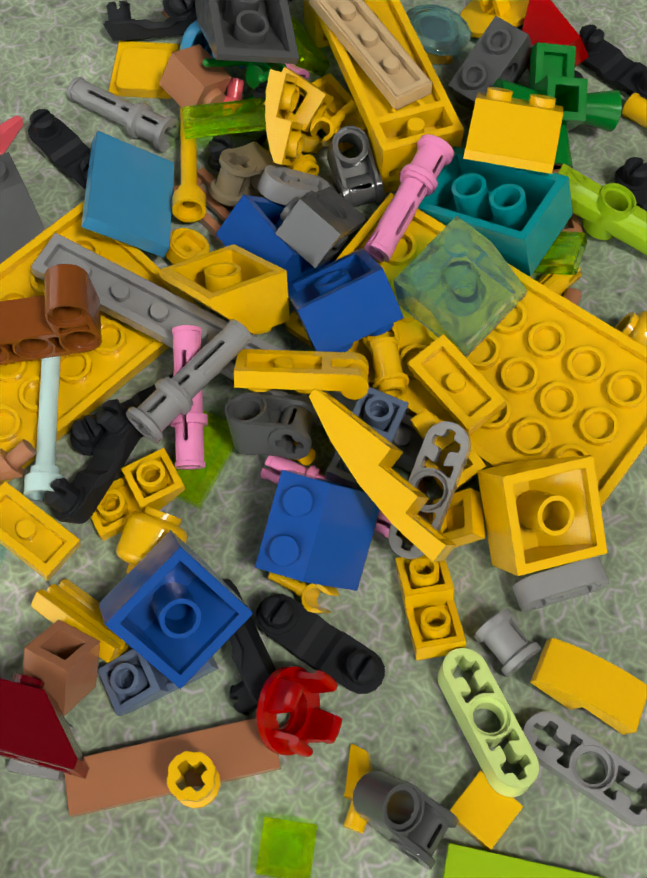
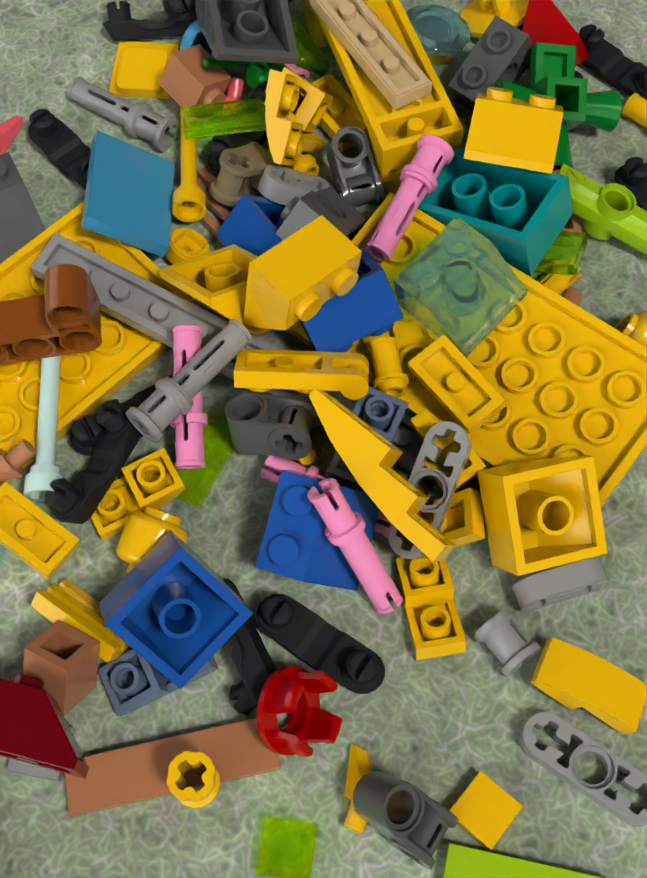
(300, 276): none -> yellow slope
(307, 592): yellow hand -> none
(333, 122): yellow hand -> none
(346, 531): none -> bright pink pin
(516, 750): yellowish green beam -> none

